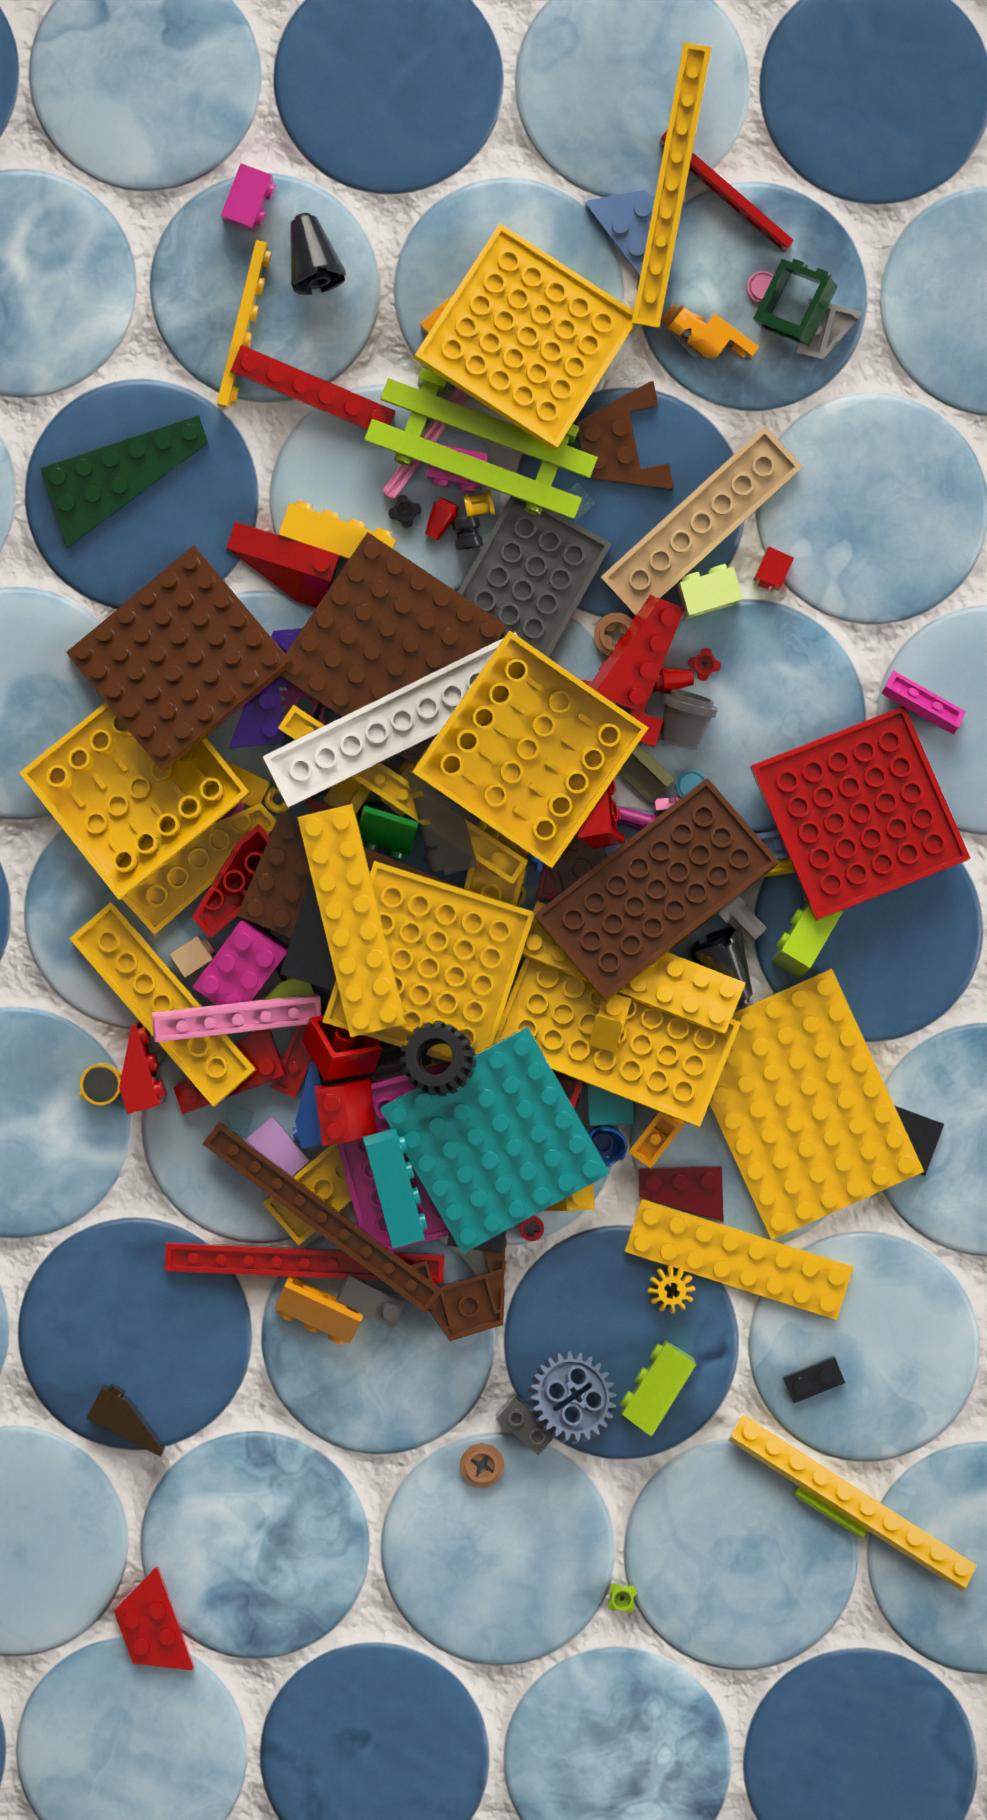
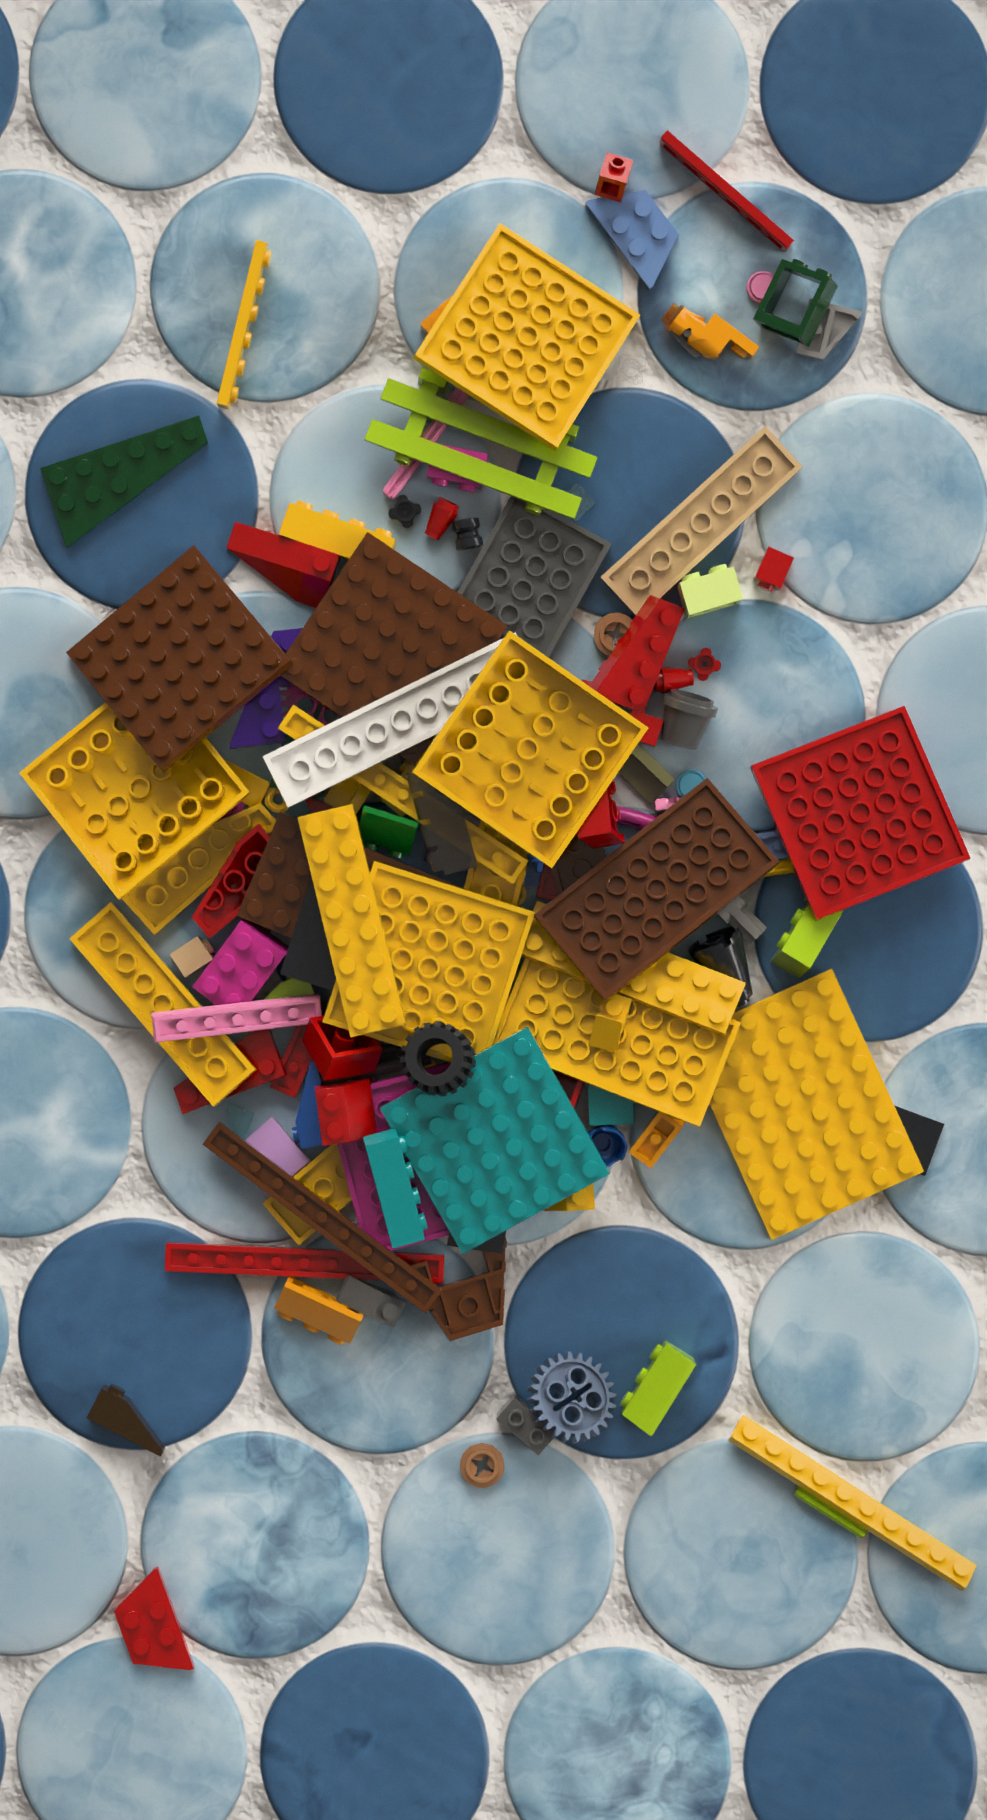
(100, 1083): pearl dark grey piece -> none
(139, 1078): red slope -> none
(248, 197): dark pink brick -> none
(309, 389): red plate -> none
(313, 257): black cone -> none
(479, 504): yellow bush -> none
(537, 1234): red bush -> none
(611, 439): reddish brown wing -> none
(613, 177): none -> red brick
(622, 1605): lime plate -> none
(662, 1292): yellow gear -> none
(671, 185): yellow plate -> none
(686, 1188): dark red wing -> none
(739, 1258): yellow plate -> none
(814, 1379): black plate -> none
(923, 702): dark pink plate -> none

